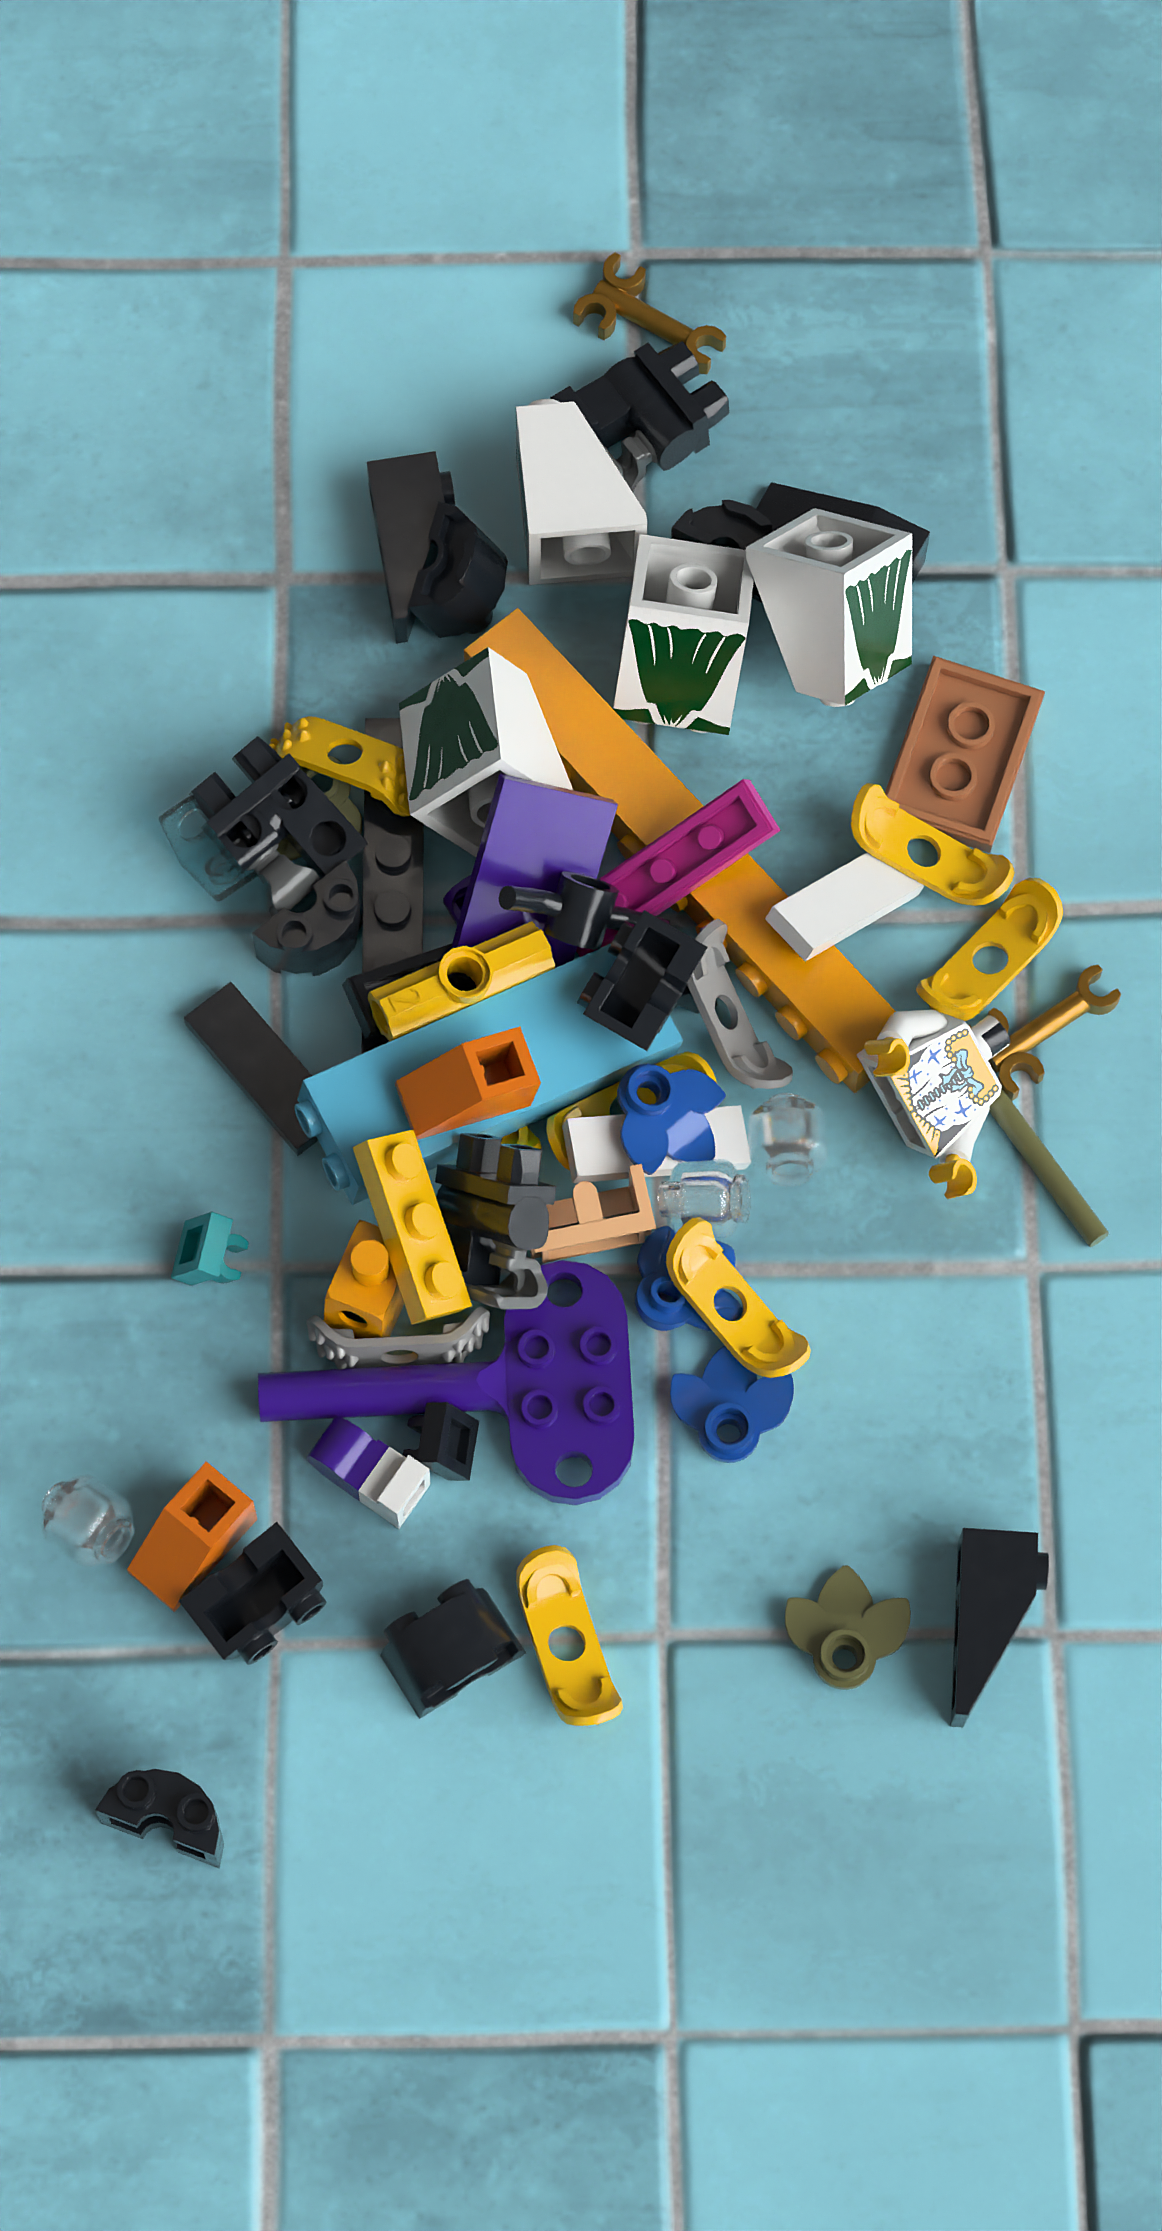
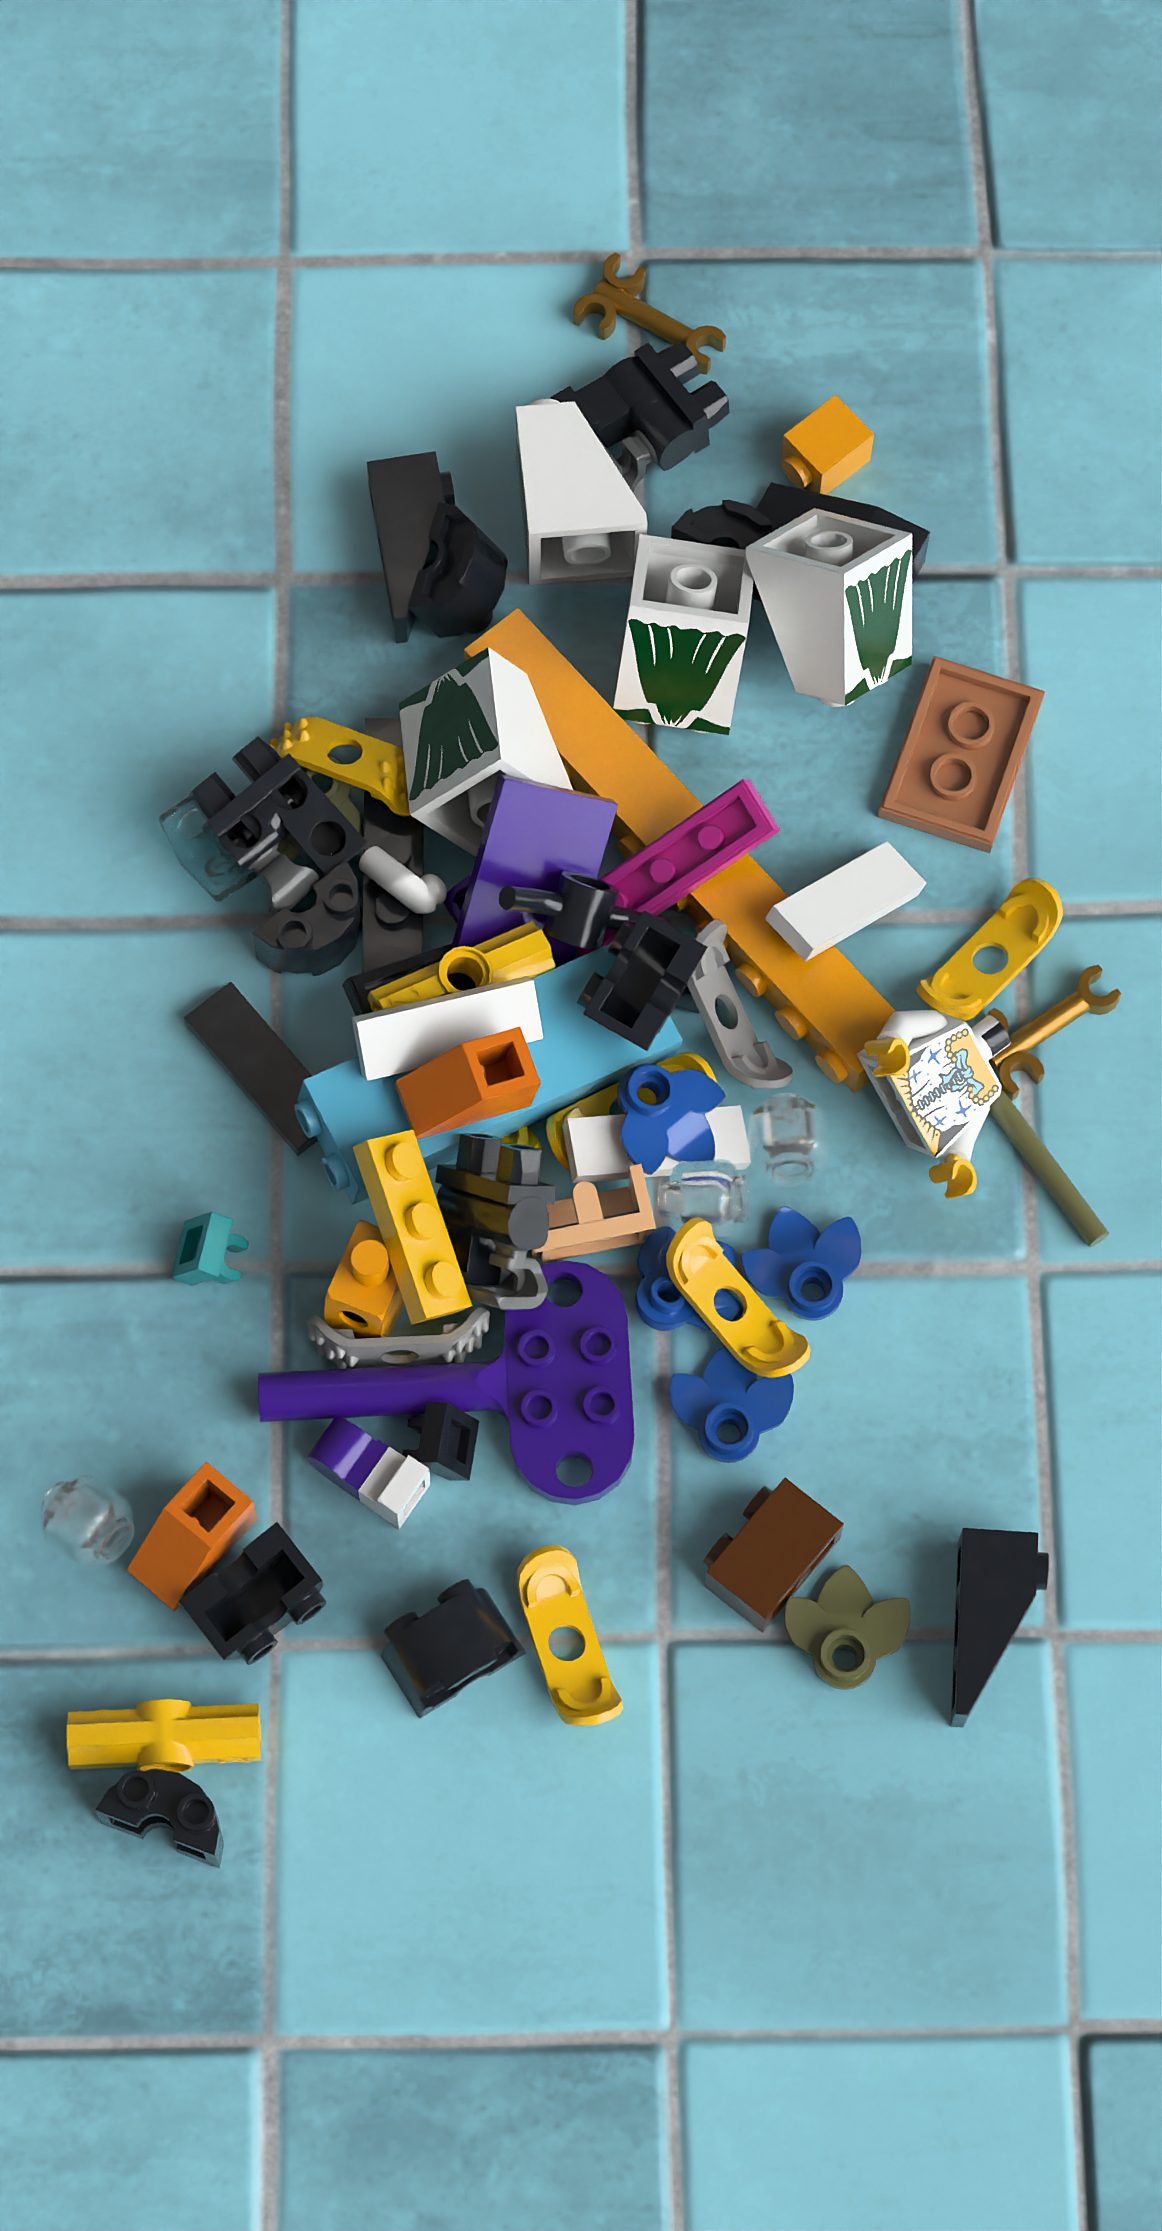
(164, 1736): none -> yellow piece
(416, 893): none -> white arm
(420, 1031): none -> white tile
(771, 1553): none -> reddish brown brick
(803, 1256): none -> blue plate
(826, 447): none -> light orange brick
(960, 872): yellow piece -> none

